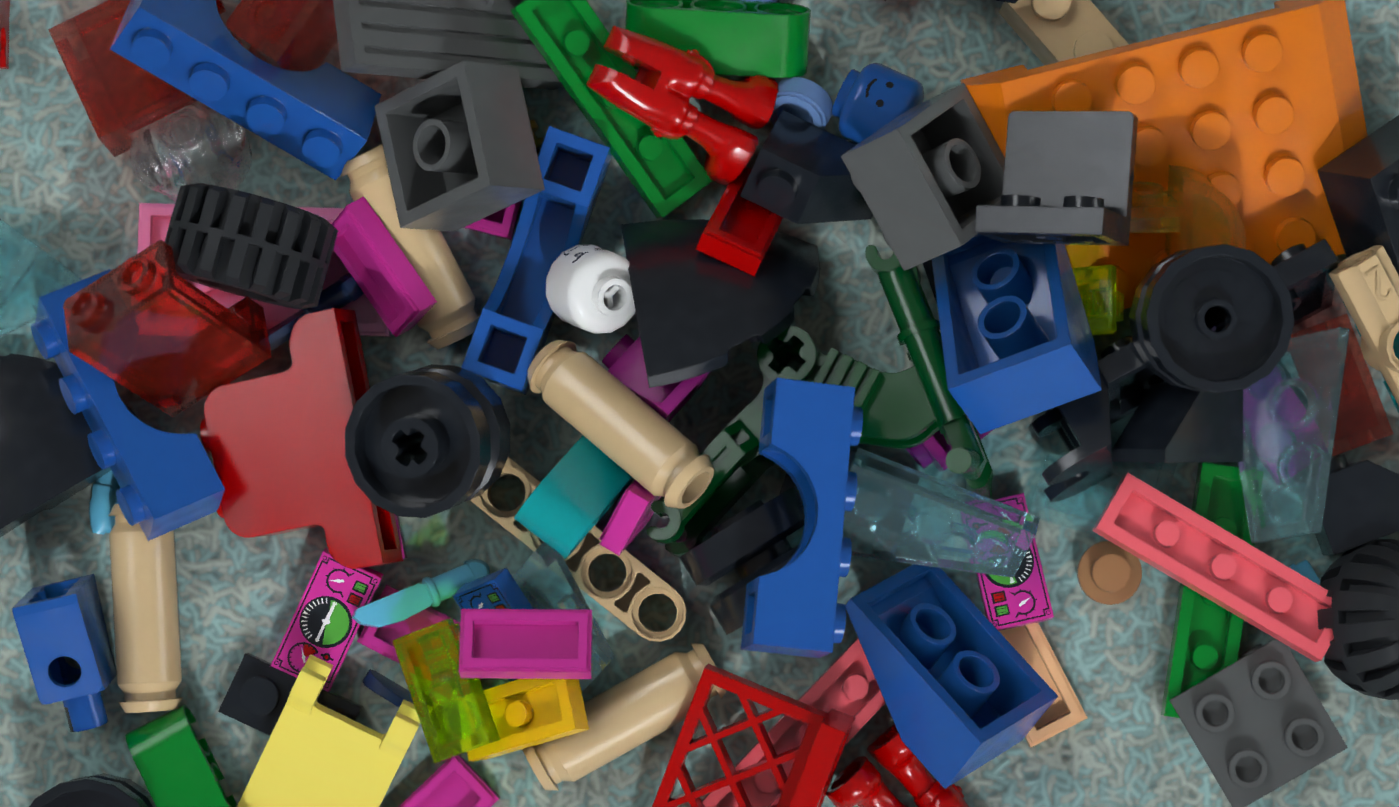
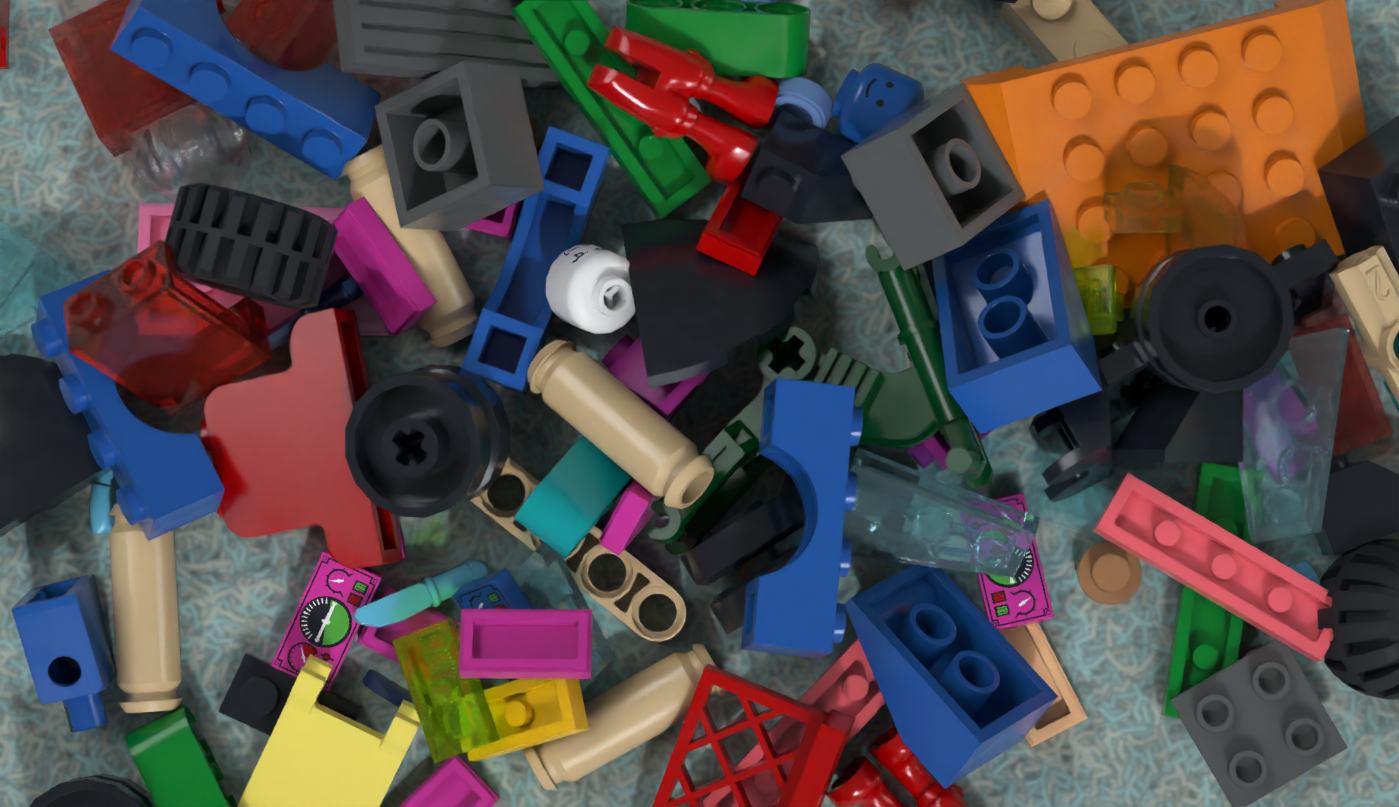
(1065, 179): black bracket -> none

